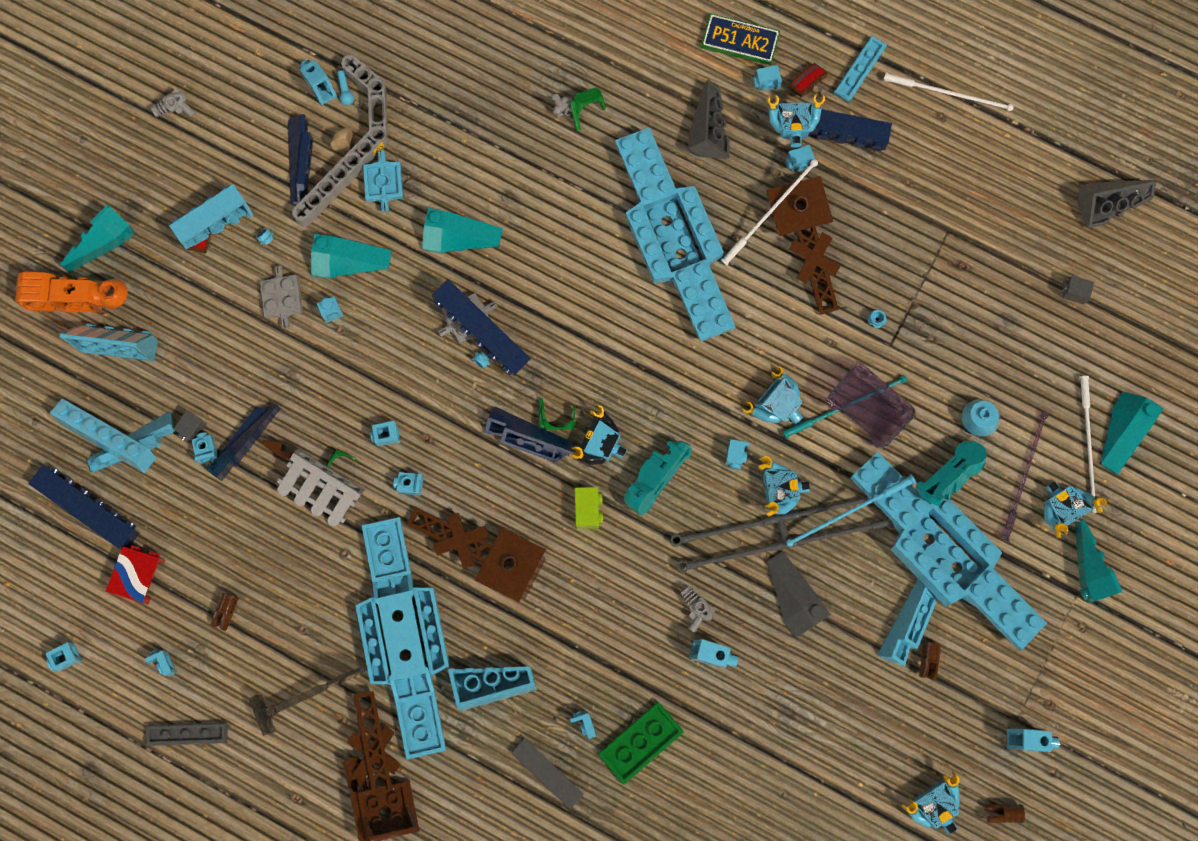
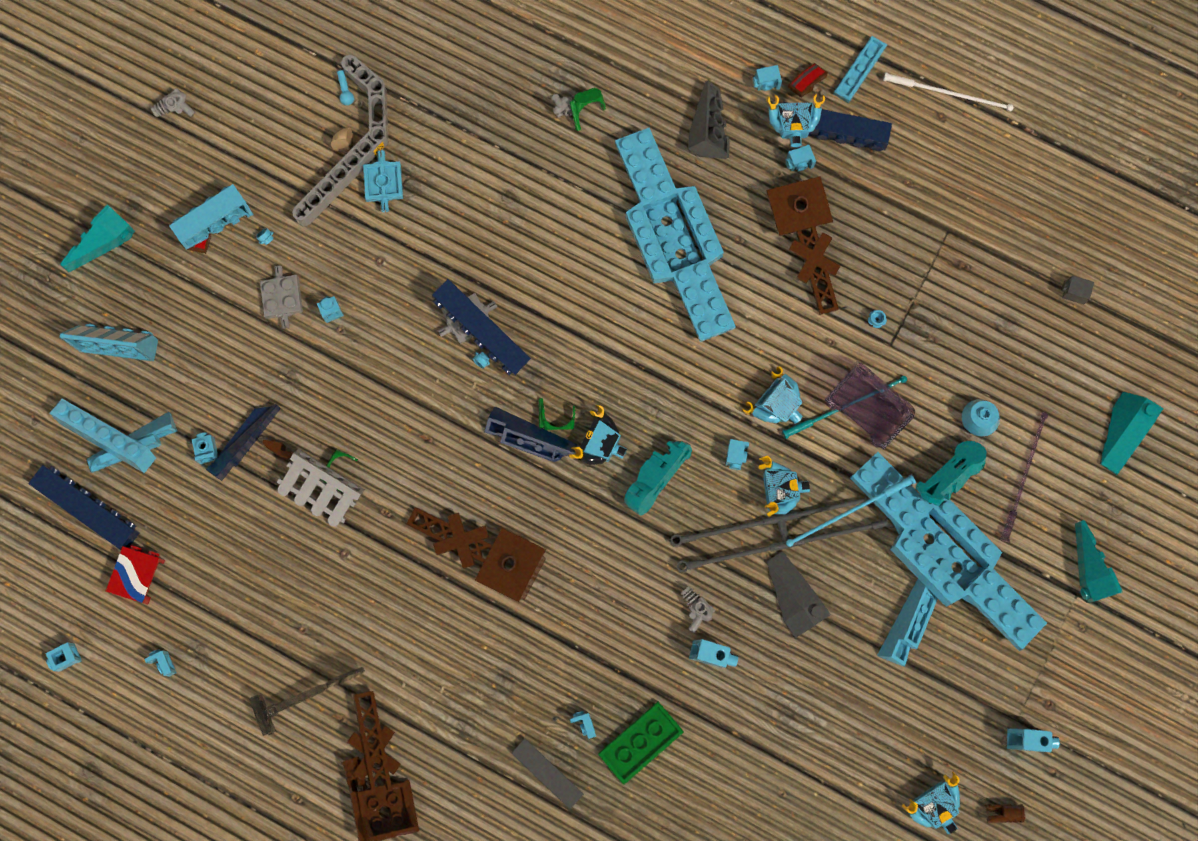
(49, 293): orange brick -> none
(186, 734): dark grey tile -> none
(189, 426): dark grey brick -> none
(224, 611): reddish brown hinge -> none
(300, 154): dark blue wedge -> none
(315, 75): medium azure torso -> none
(340, 257): teal wedge -> none
(387, 427): medium azure brick -> none
(409, 679): medium azure piece -> none
(415, 486): medium azure brick -> none
(454, 232): teal wedge -> none
(488, 685): medium azure wedge -> none
(587, 508): lime brick -> none
(740, 39): tile -> none
(741, 243): white piece -> none
(930, 660): reddish brown hinge -> none
(1068, 506): torso -> none
(1086, 404): white piece -> none
(1106, 200): dark grey wedge -> none

